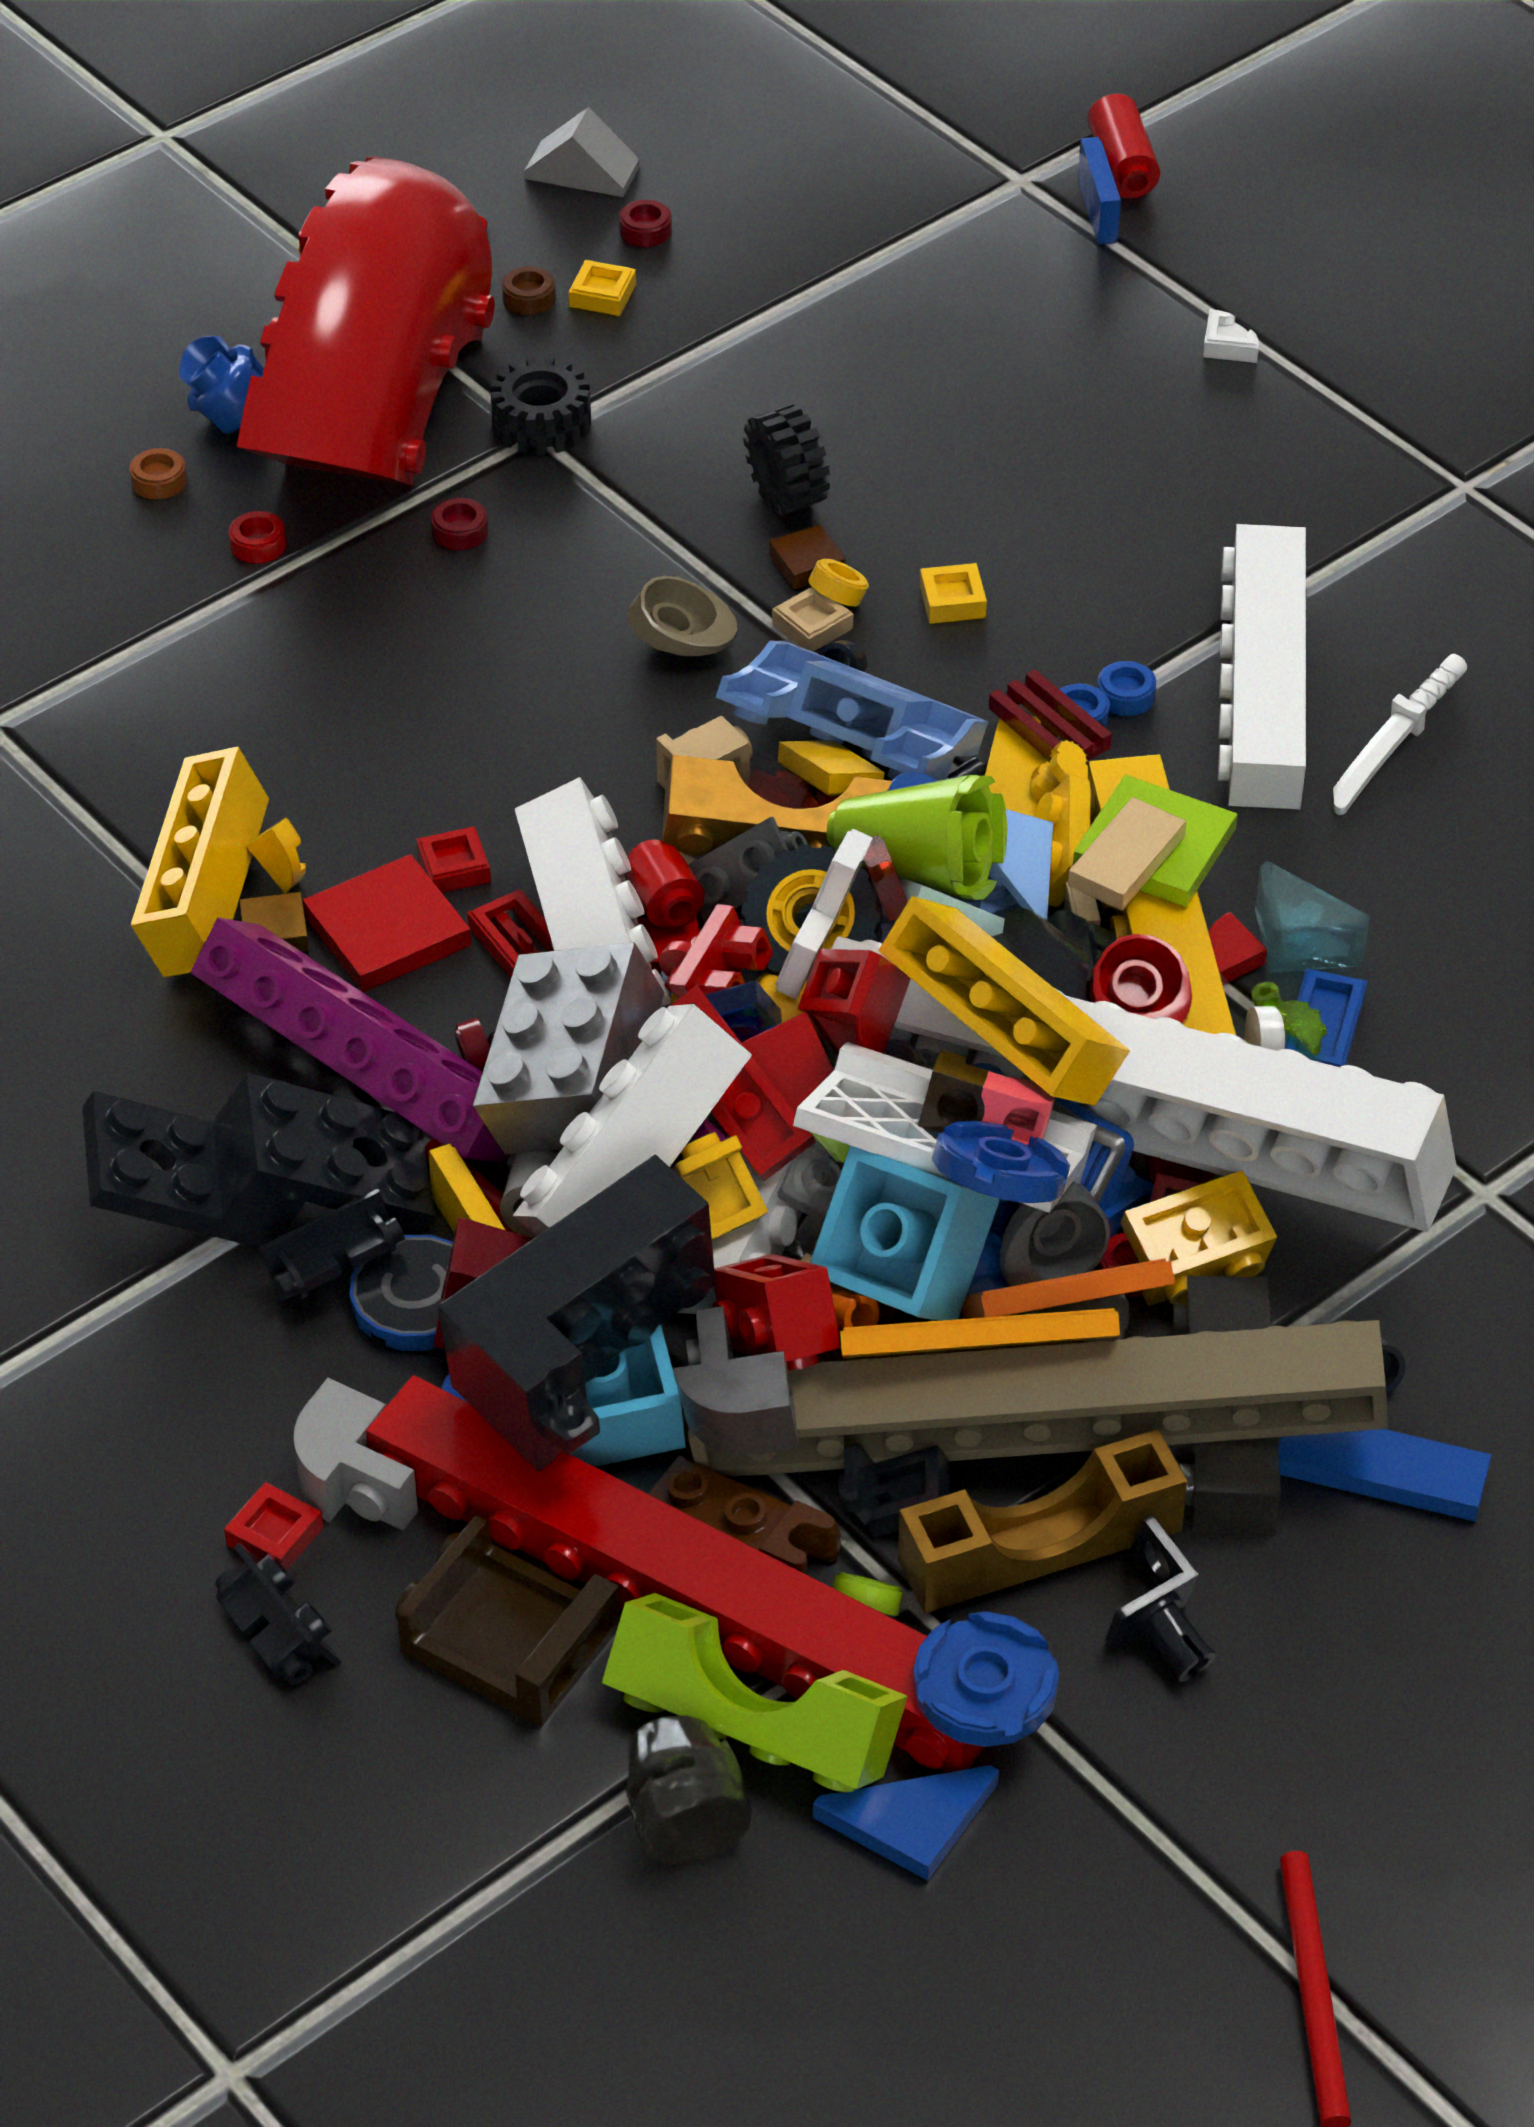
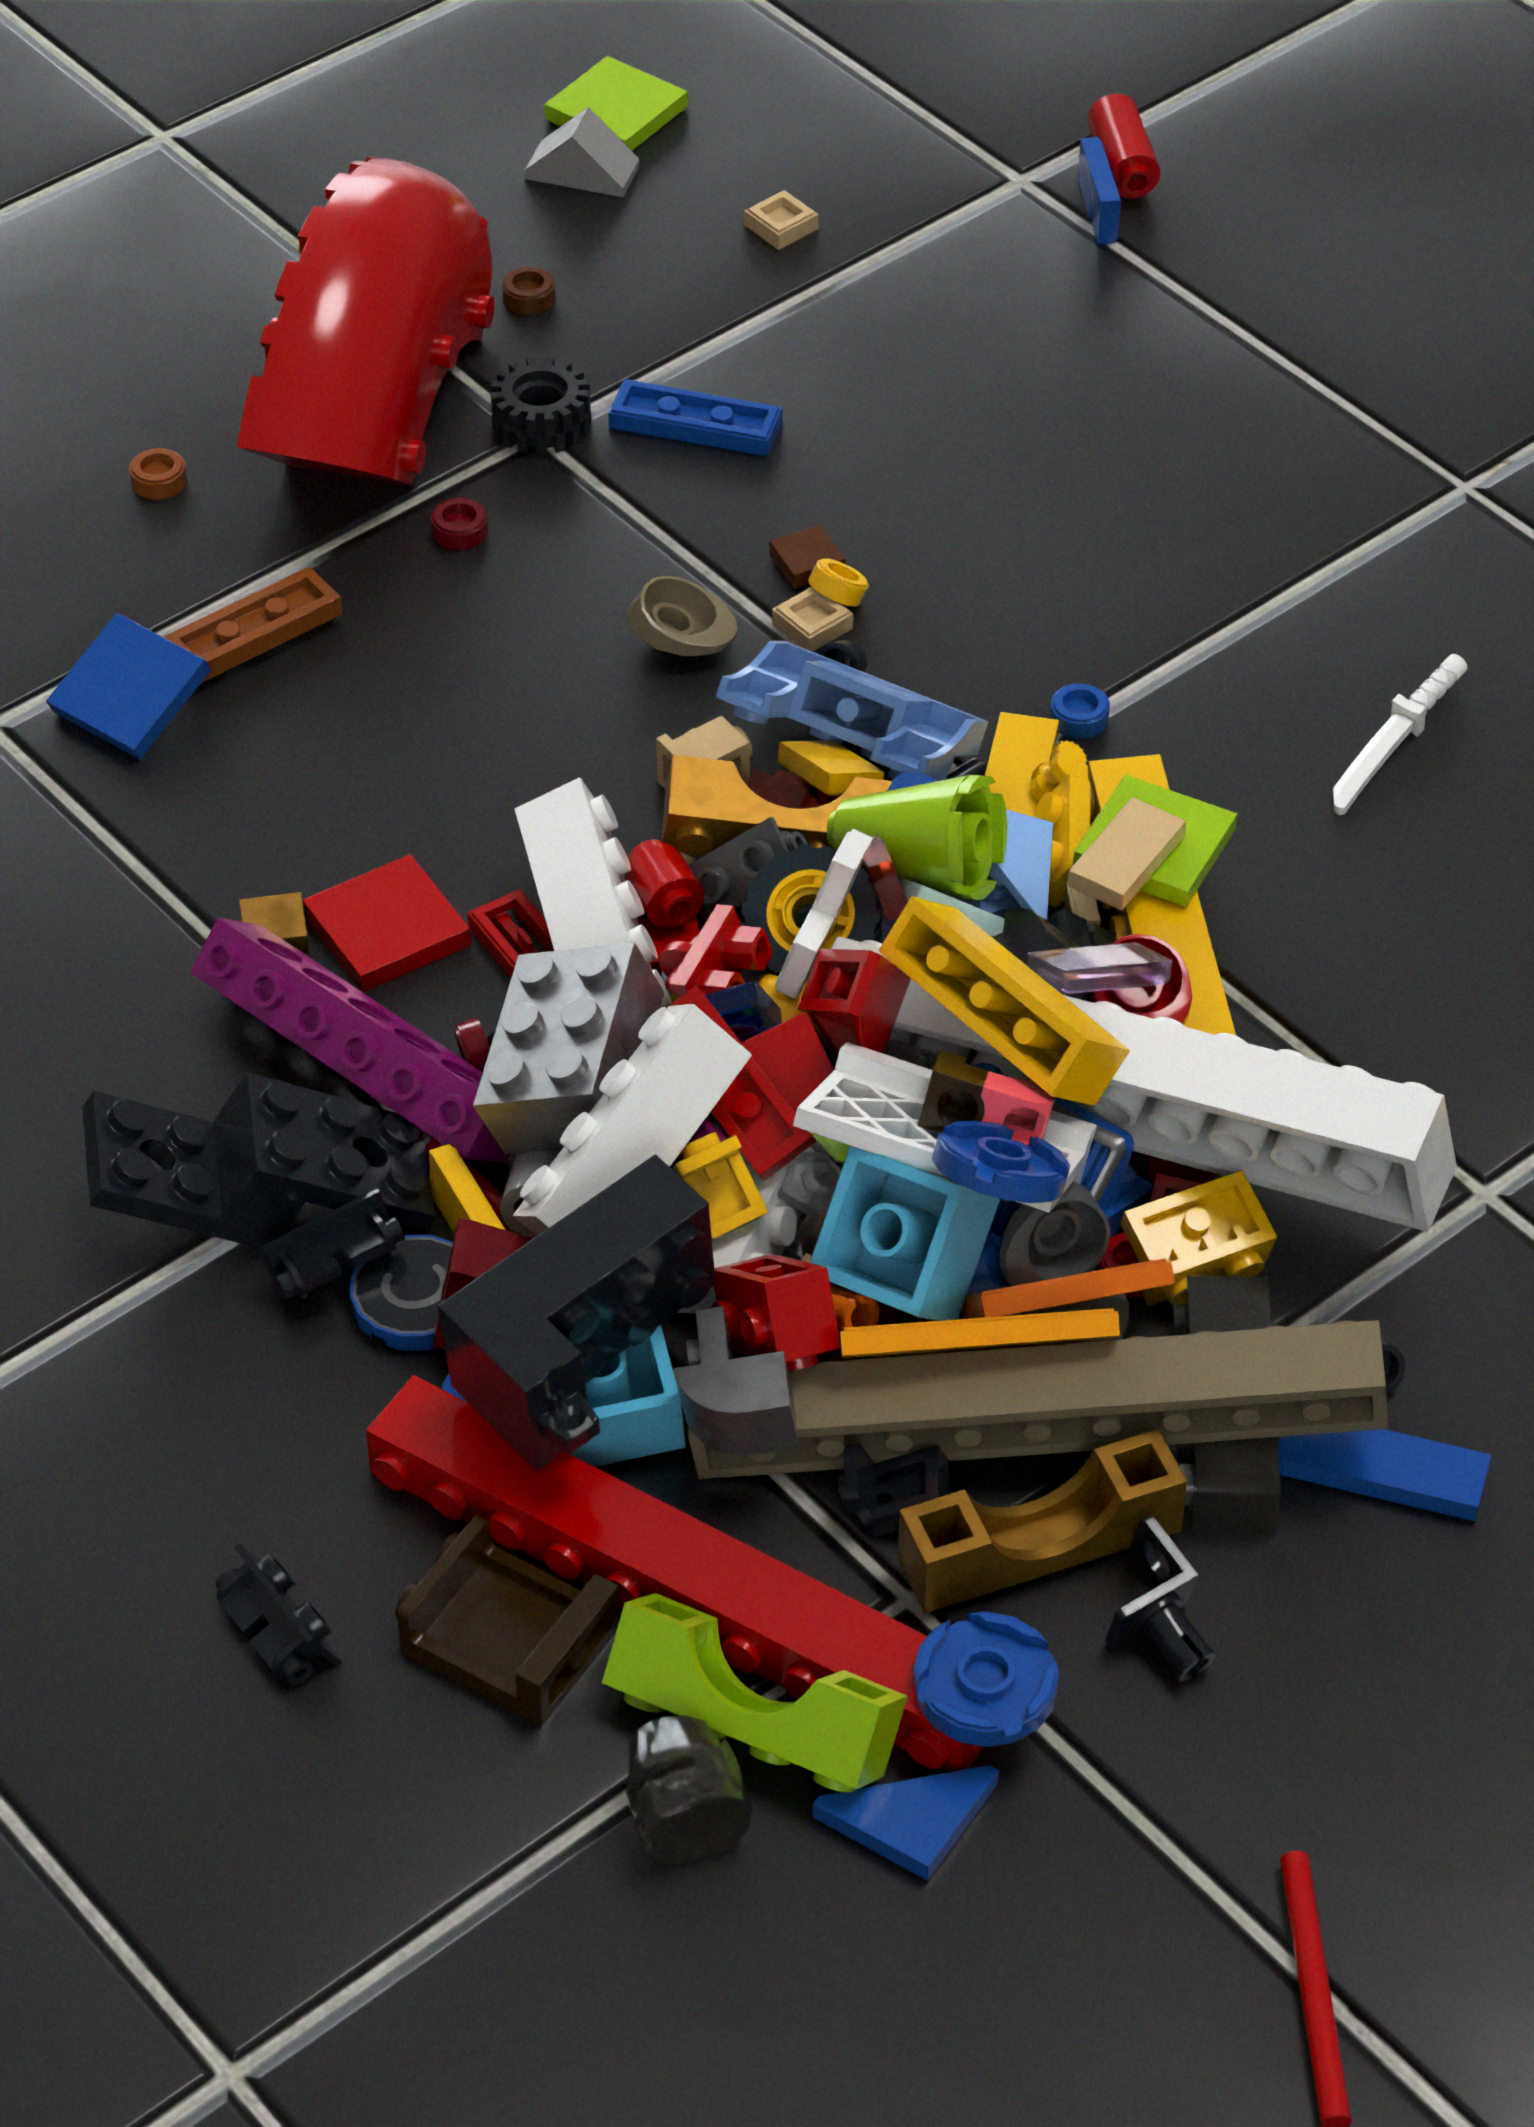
(128, 685): none -> blue tile
(199, 858): yellow brick -> none
(218, 379): blue head -> none
(257, 537): red tile -> none
(260, 621): none -> dark orange plate
(274, 1525): red tile -> none
(278, 855): yellow tile -> none
(339, 1466): light grey brick -> none
(454, 859): red tile -> none
(602, 288): yellow tile -> none
(623, 98): none -> lime tile
(645, 223): dark red tile -> none
(695, 417): none -> blue tile
(750, 1515): reddish brown plate -> none
(781, 219): none -> tan tile
(786, 459): black tyre -> none
(873, 1593): lime tile -> none
(953, 593): yellow tile -> none
(1057, 715): dark red tile -> none
(1100, 967): none -> tile
(1128, 687): blue tile -> none
(1228, 339): white tile -> none
(1235, 948): red tile -> none
(1265, 1027): white tile -> none
(1266, 667): white brick -> none
(1297, 1015): clear neon green piece -> none
(1306, 925): clear light blue slope -> none
(1340, 1006): blue tile -> none

